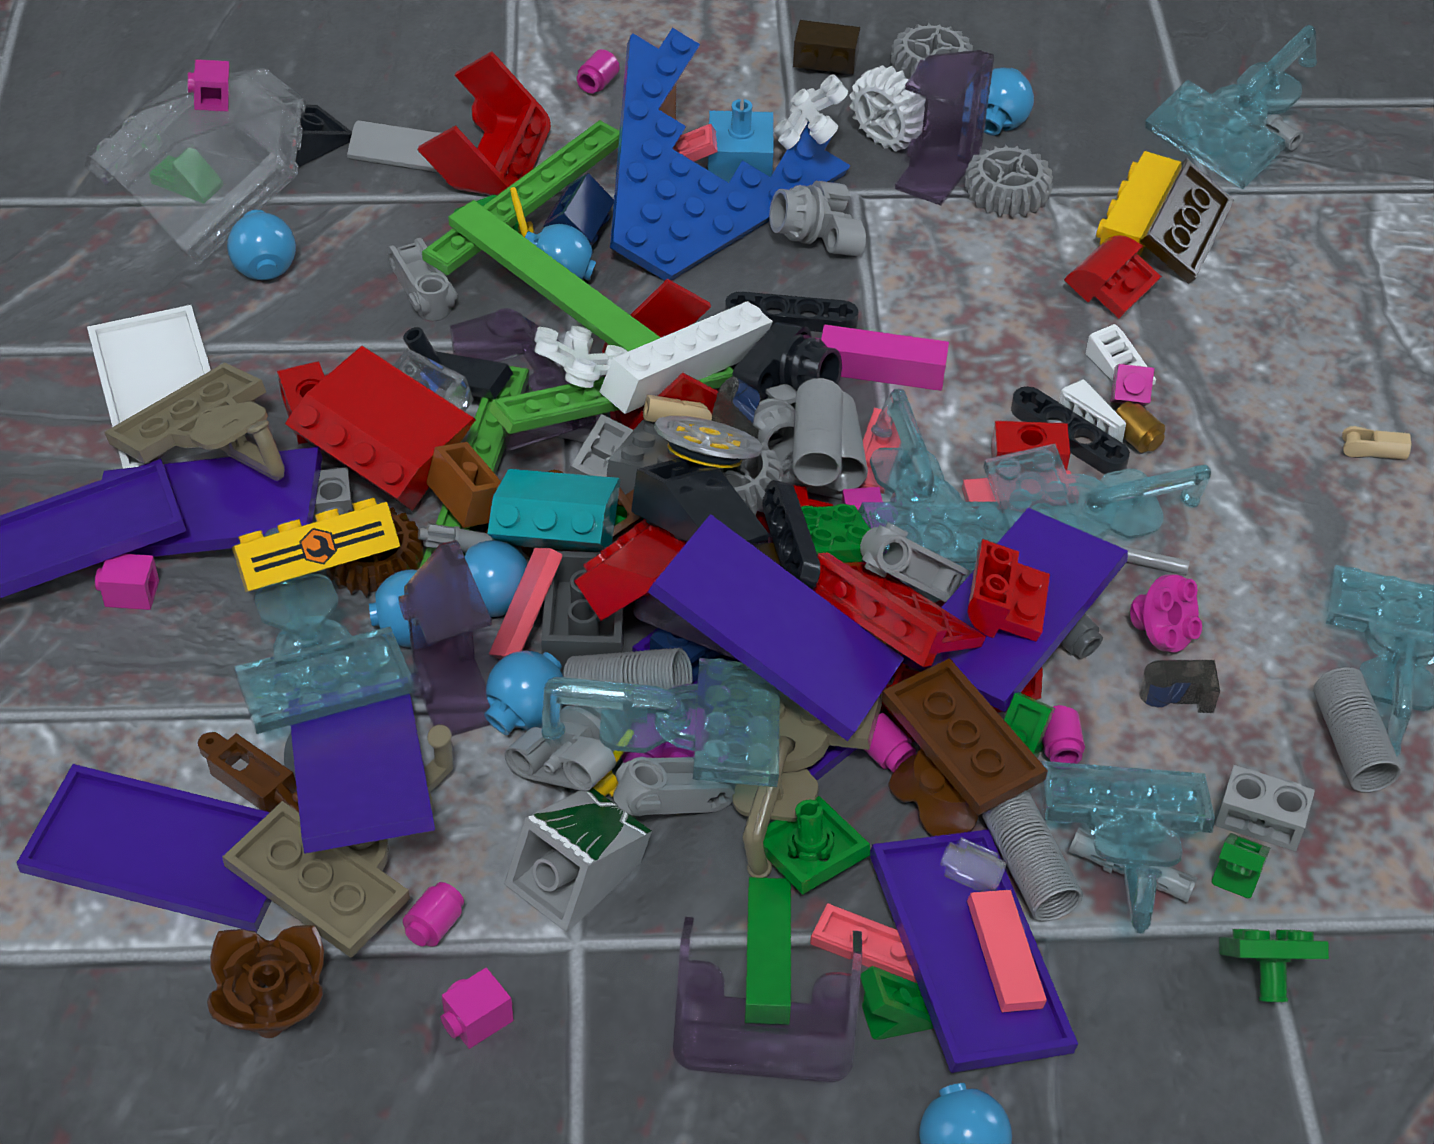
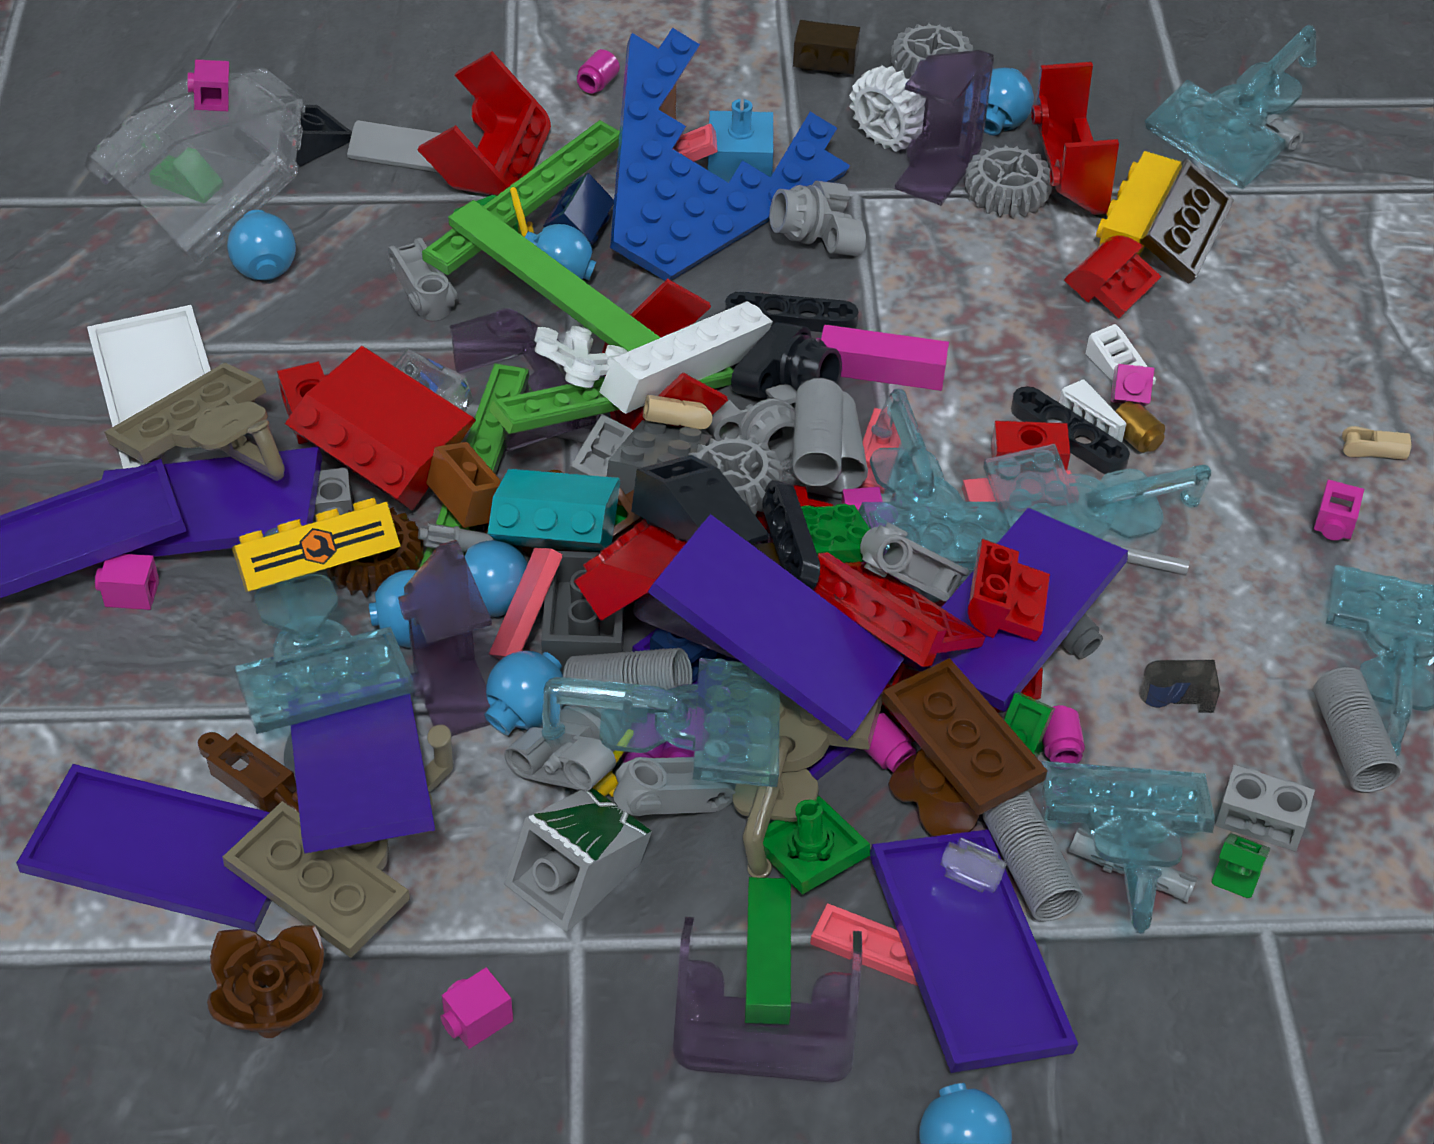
(433, 914): dark pink brick -> none
(483, 376): black piece -> none
(707, 441): flat silver piece -> none
(737, 406): clear smoke leg -> none
(806, 108): white plant -> none
(892, 1005): green slope -> none
(1006, 951): coral tile -> none
(1078, 164): none -> red windscreen
(1168, 613): dark pink plate -> none
(1273, 955): green plate -> none
(1338, 520): none -> dark pink brick

